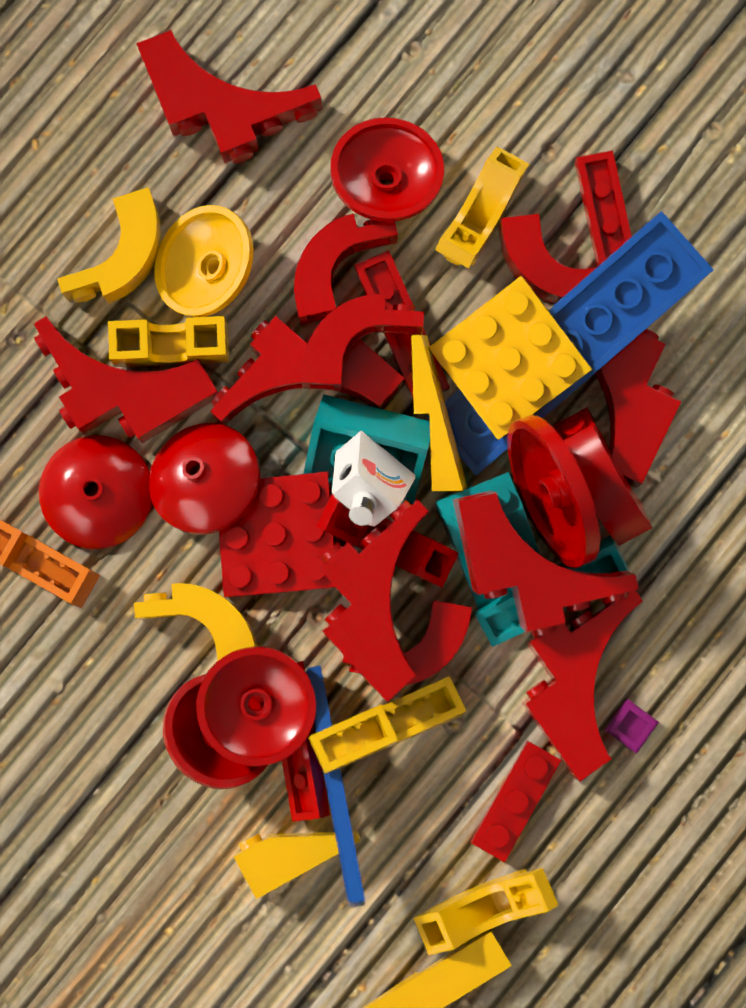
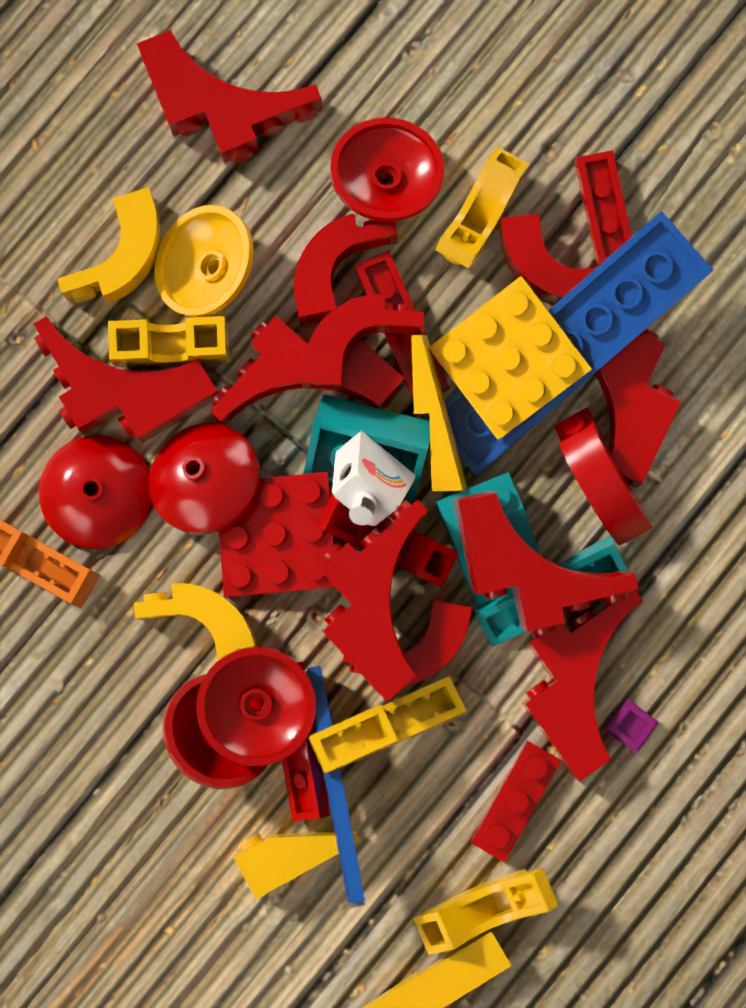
(553, 491): red dish -> none

